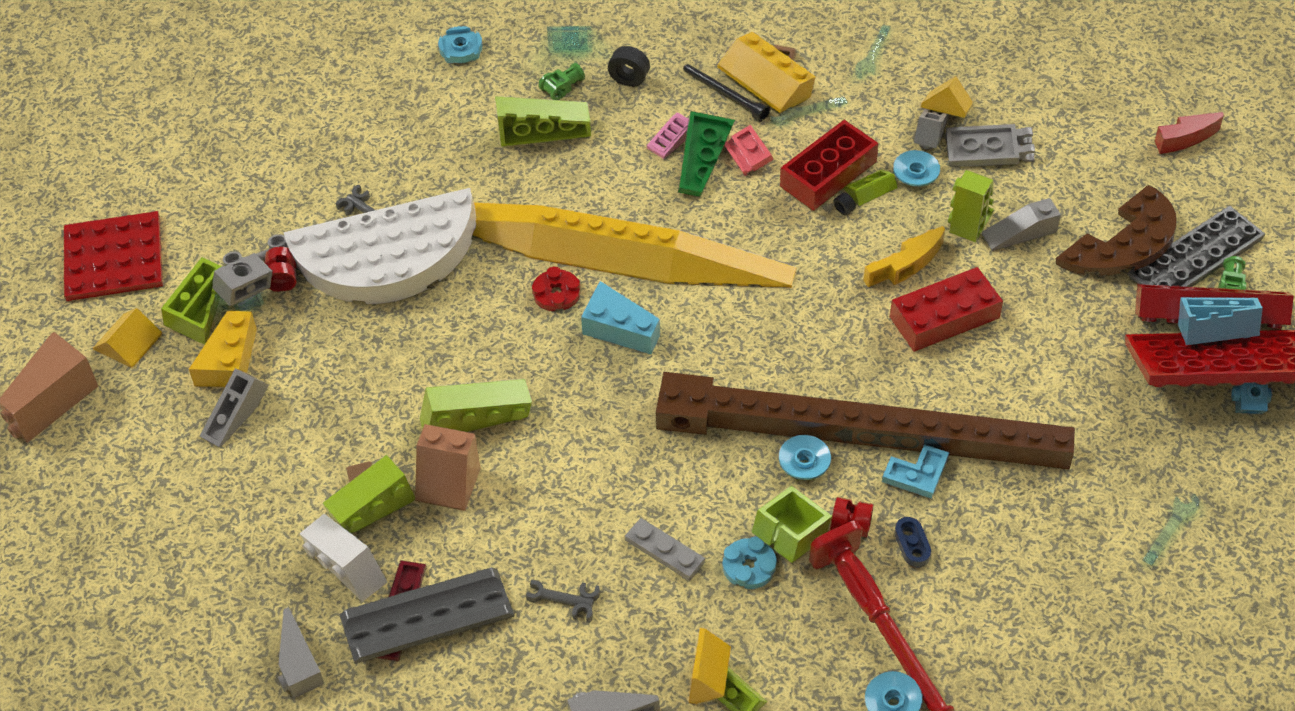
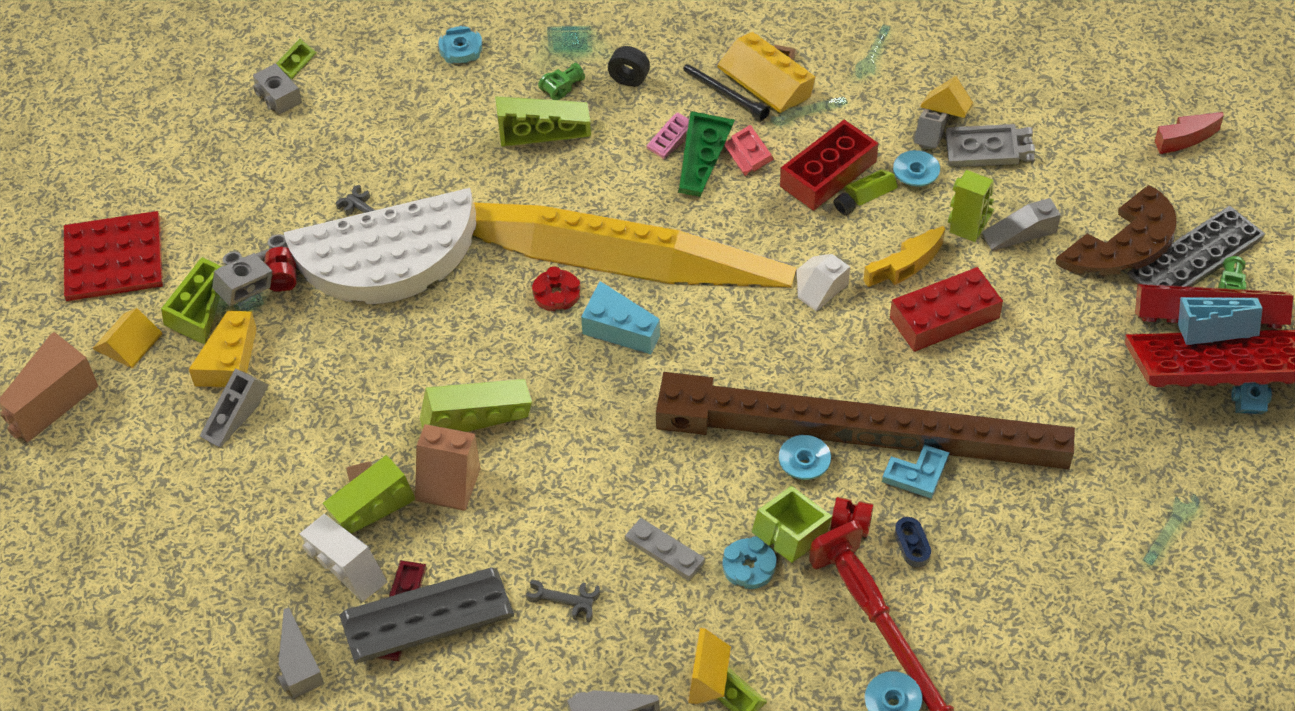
(276, 89): none -> light grey brick
(296, 58): none -> lime slope
(821, 279): none -> white slope

